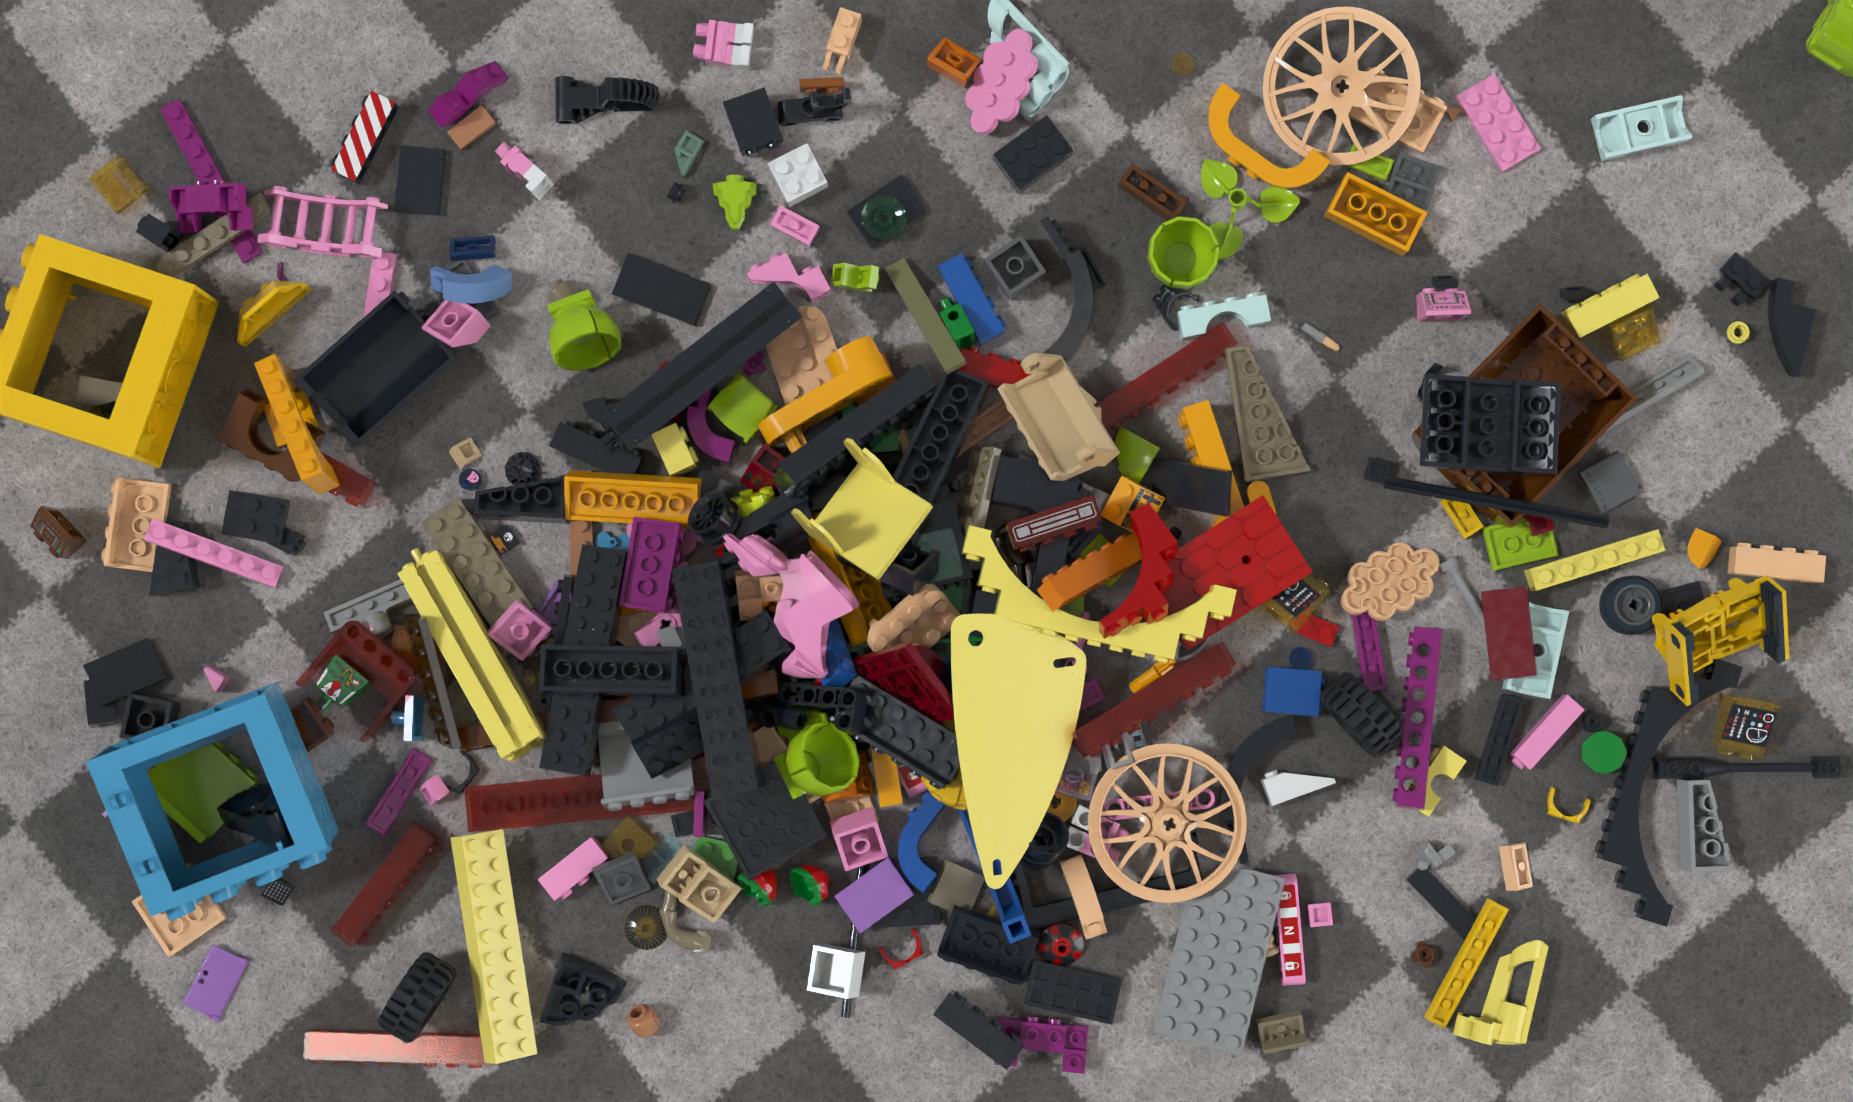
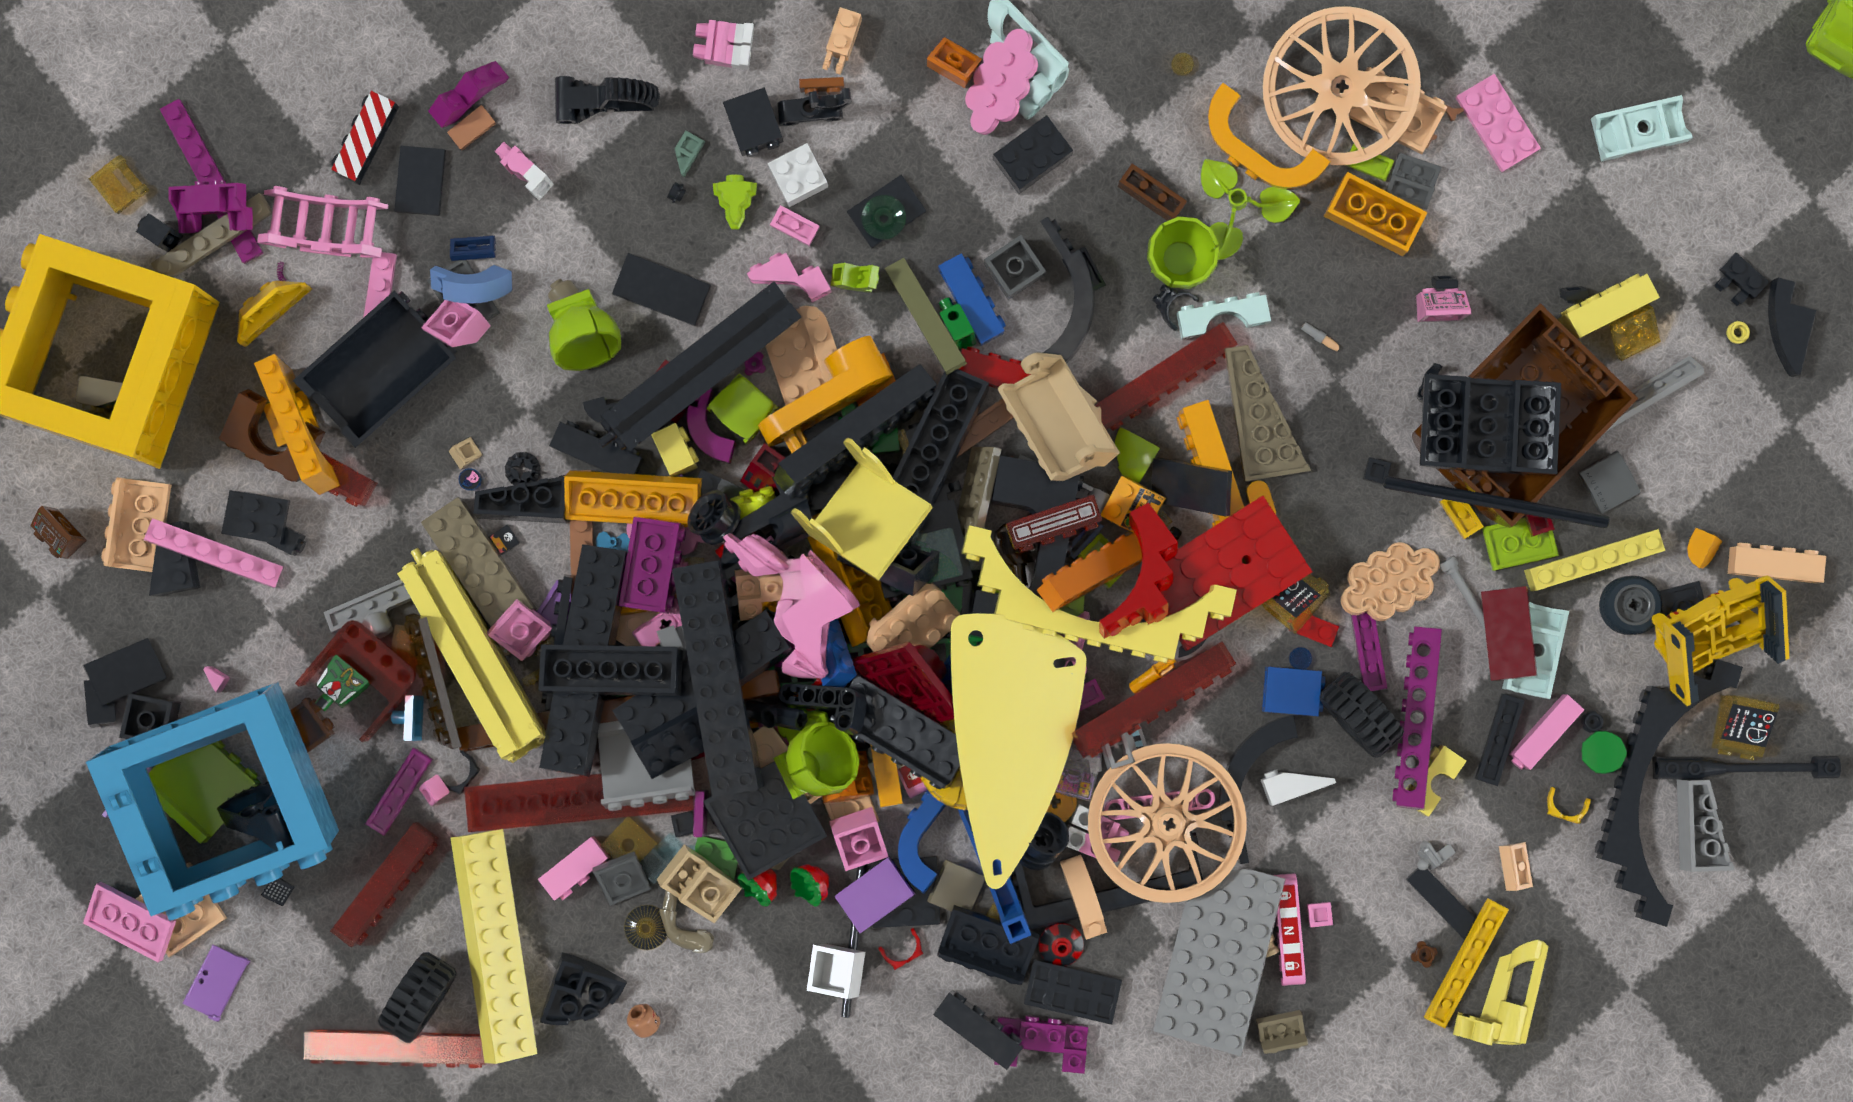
(129, 922): none -> bright pink plate

